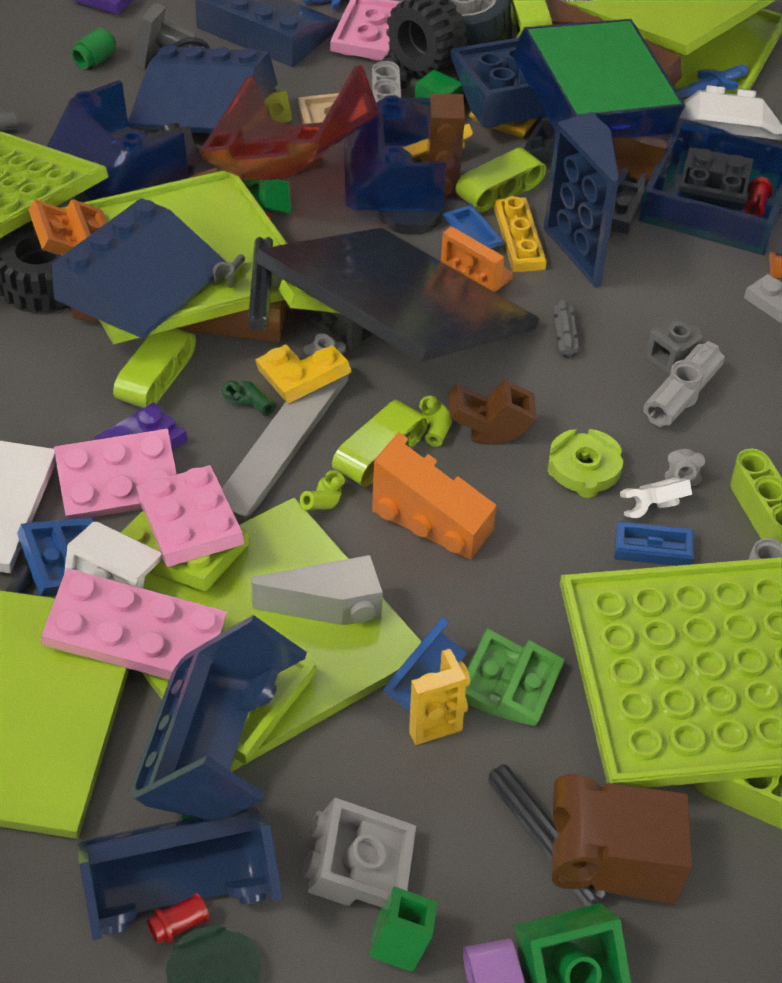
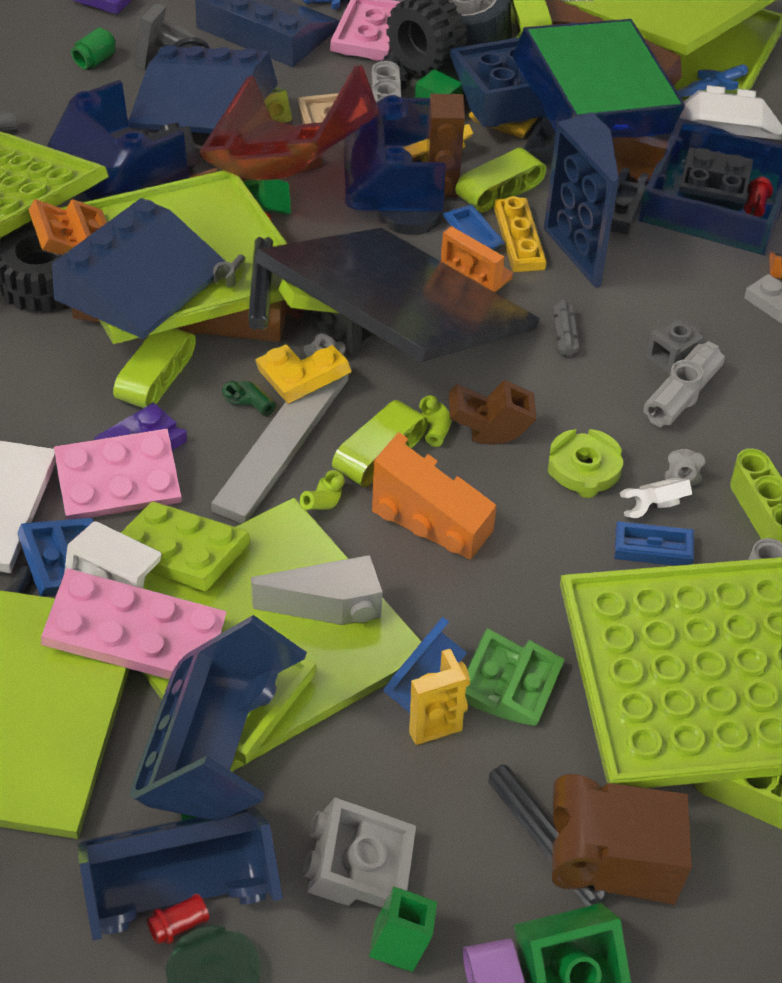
(189, 515): bright pink plate -> none

